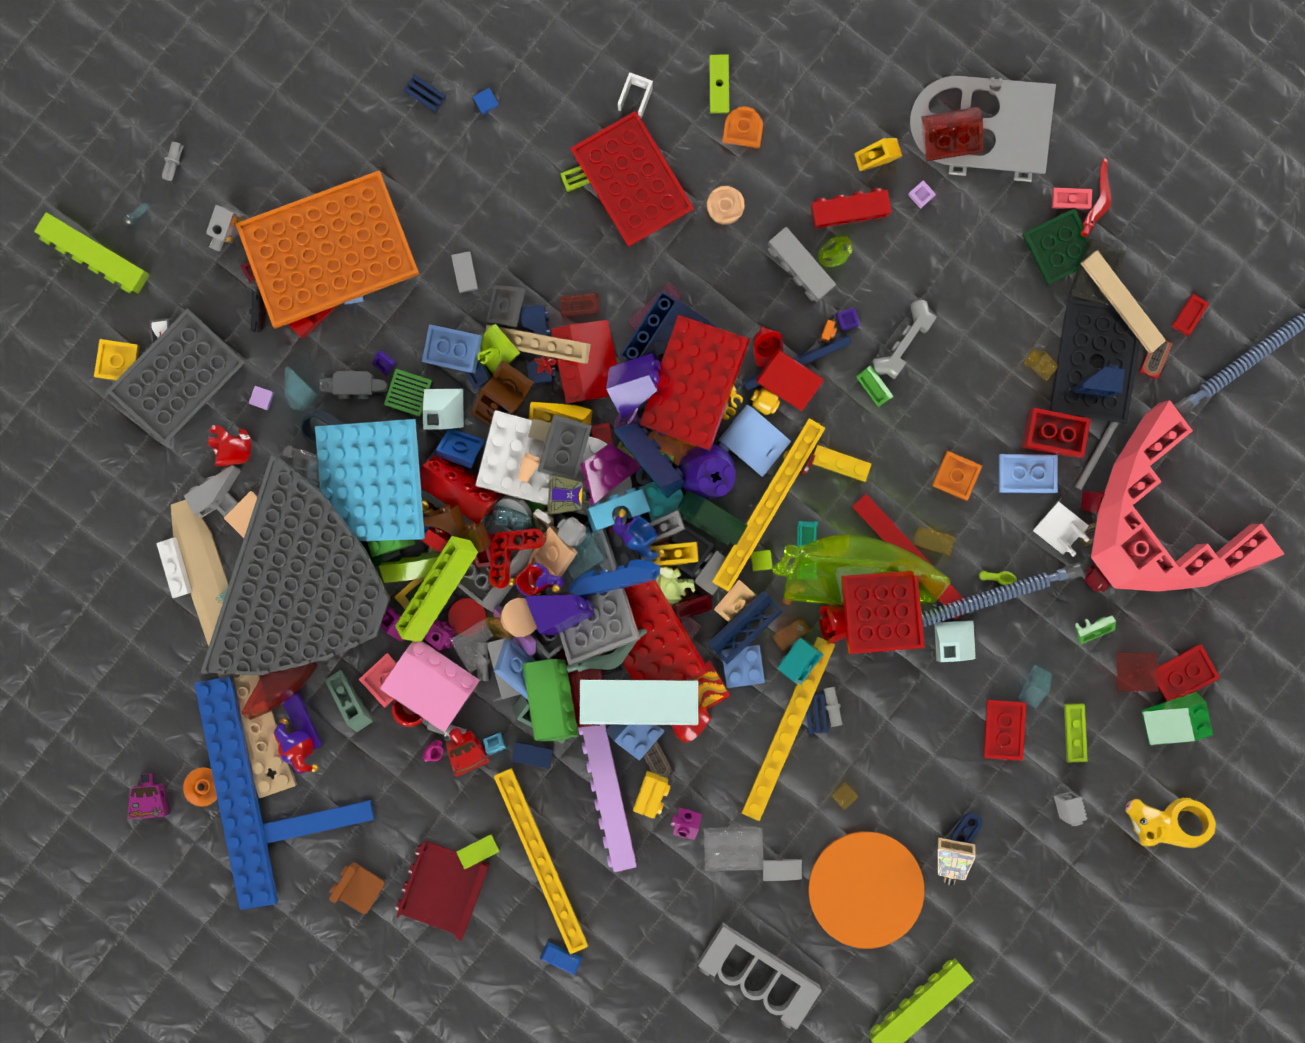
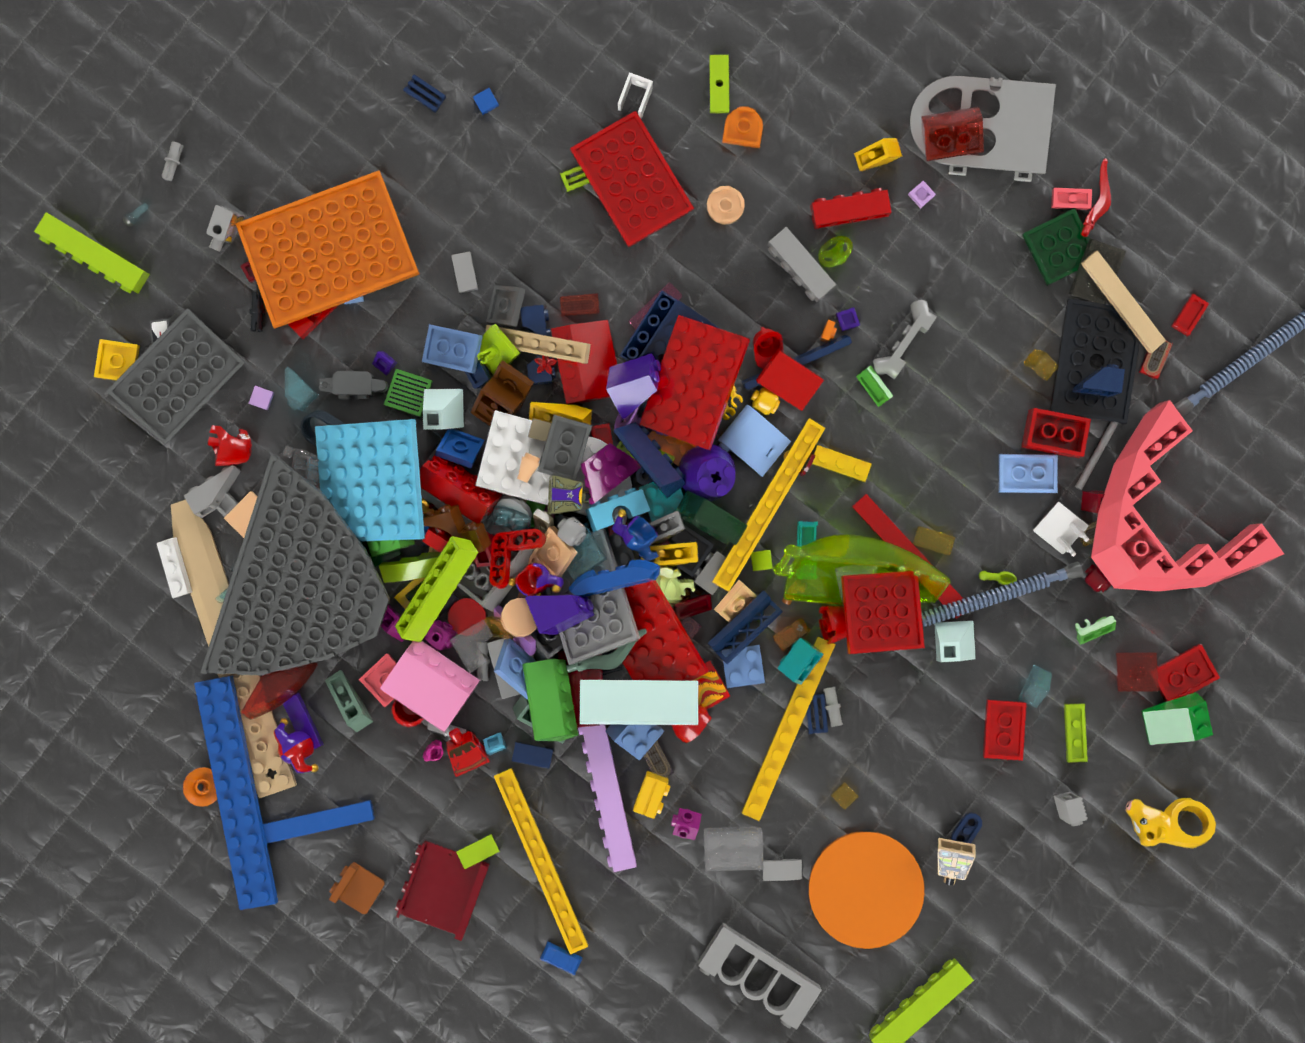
(148, 799): magenta torso -> none
(956, 475): orange tile -> none

